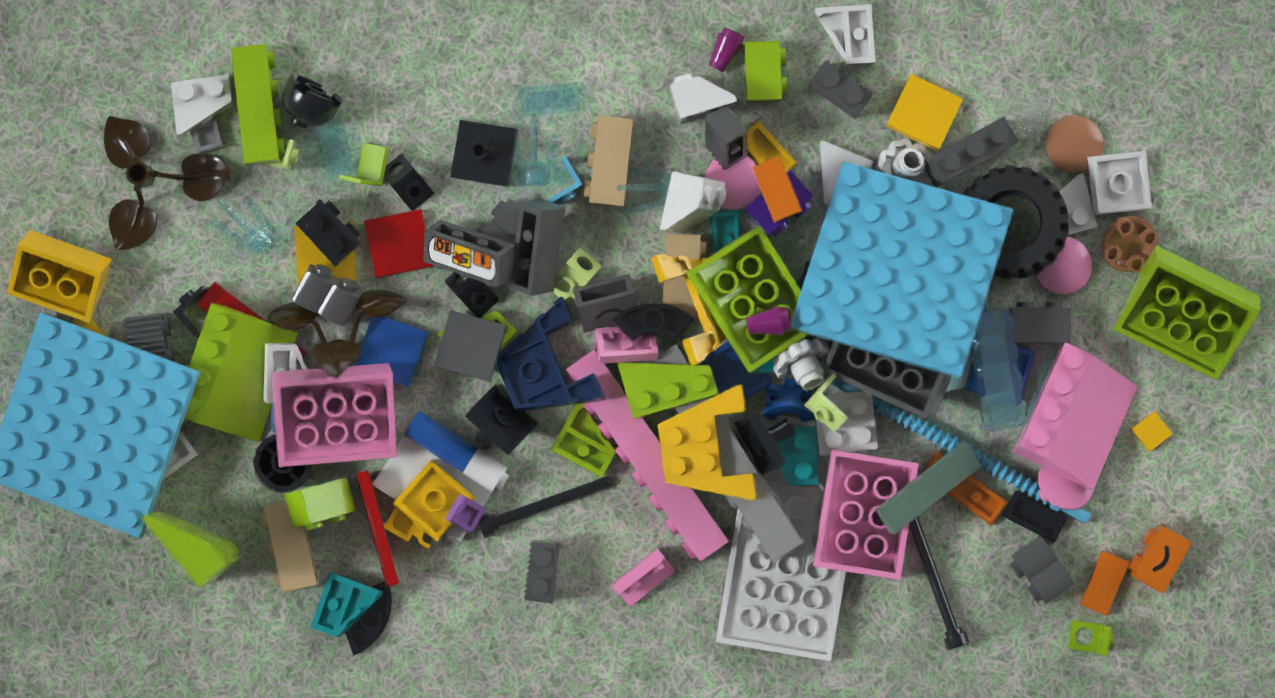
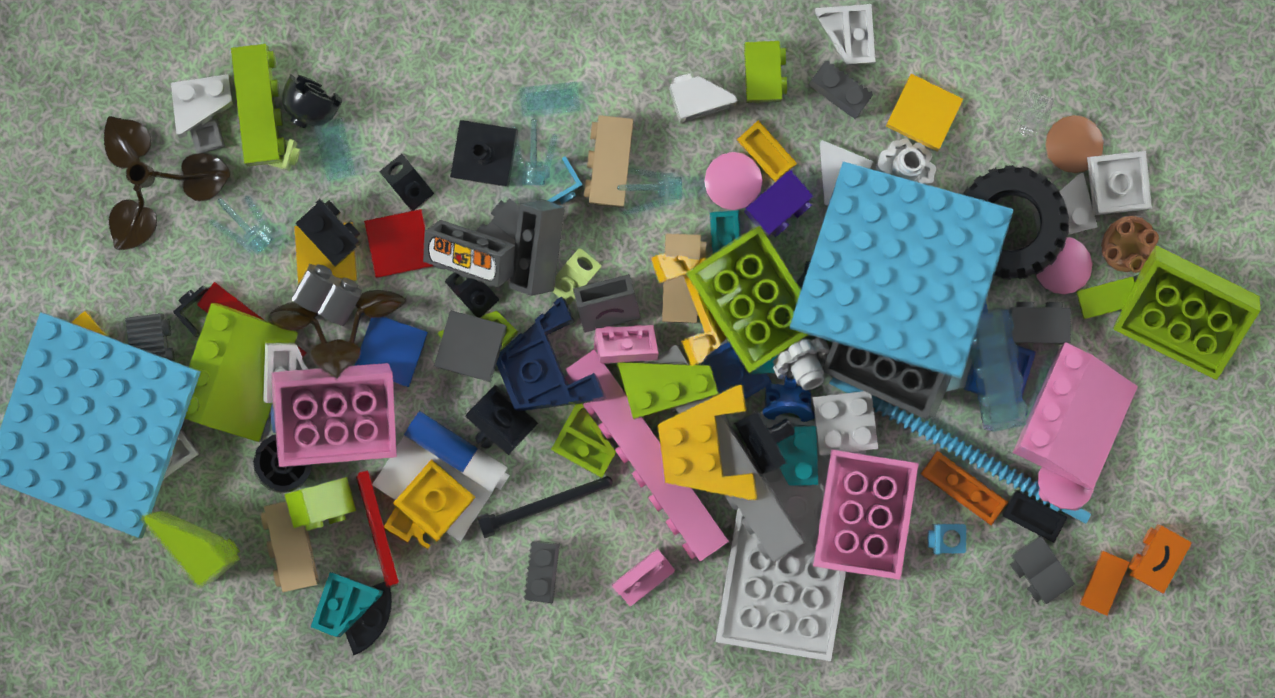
(58, 275): yellow slope -> none
(371, 165): lime bracket -> none
(465, 513): medium lavender tile -> none
(652, 319): black tile -> none
(691, 201): white slope -> none
(725, 136): dark grey brick -> none
(726, 48): magenta cone -> none
(771, 321): magenta cone -> none
(776, 189): orange tile -> none
(824, 409): yellowish green bracket -> none
(928, 487): sand green tile -> none
(935, 538): none -> medium azure bracket
(954, 635): black piece -> none
(970, 152): dark grey brick -> none
(1102, 637): lime bracket -> none
(1104, 297): none -> lime tile
(1151, 431): yellow tile -> none

